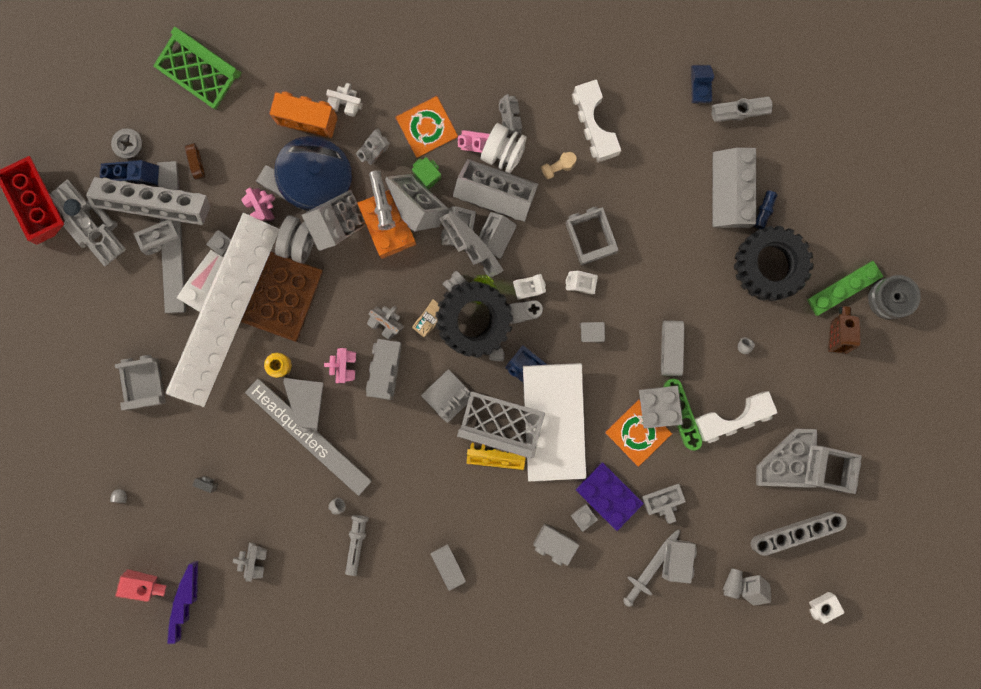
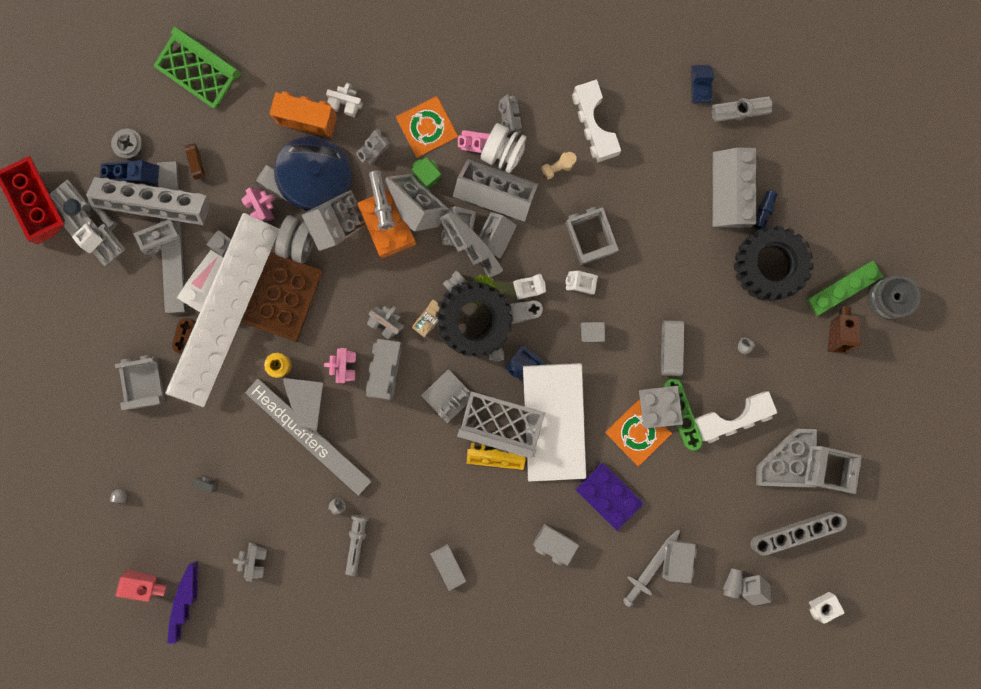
(87, 238): none -> white slope
(180, 334): none -> reddish brown beam
(584, 517): light grey plate -> none
(664, 501): light grey hinge -> none

